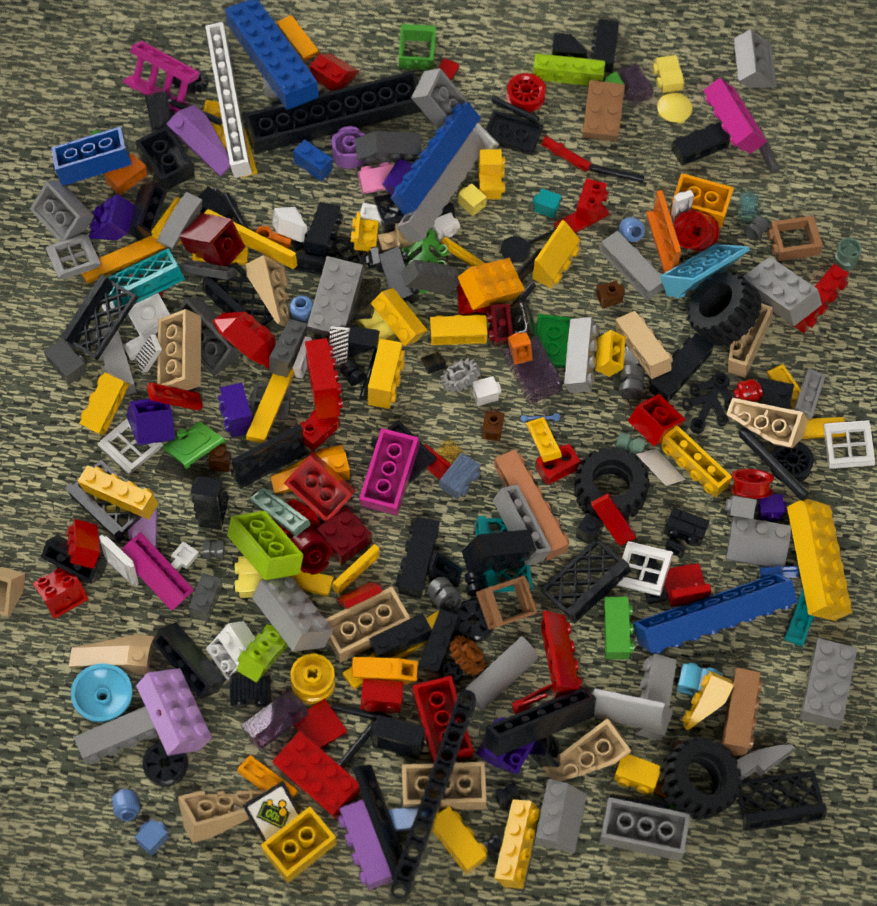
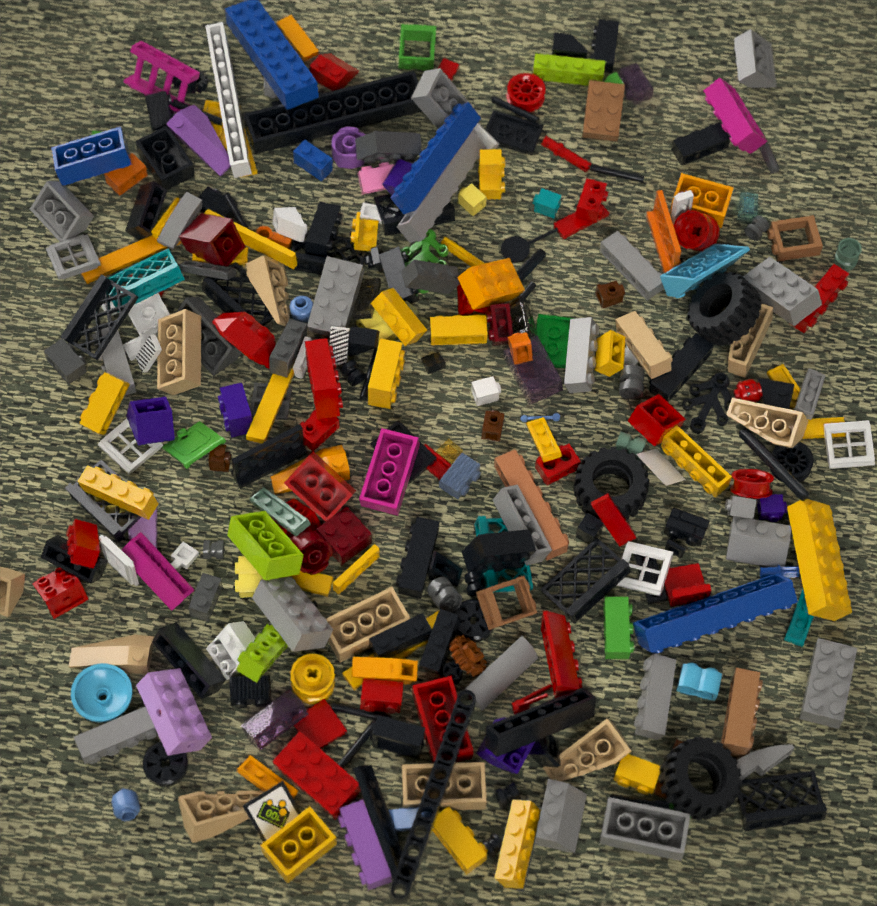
(111, 219): dark purple slope -> none
(152, 836): medium blue brick -> none
(174, 396): red tile -> none
(175, 470): clear smoke tile -> none
(209, 502): black wedge -> none
(359, 595): red tile -> none
(392, 240): tan slope -> none
(445, 226): white brick -> none
(460, 375): light grey gear -> none
(556, 255): yellow slope -> none
(632, 229): medium blue head -> none
(632, 711): light grey brick -> none
(668, 74): light yellow brick -> none
(674, 107): light yellow dish -> none
(711, 696): yellow slope -> none

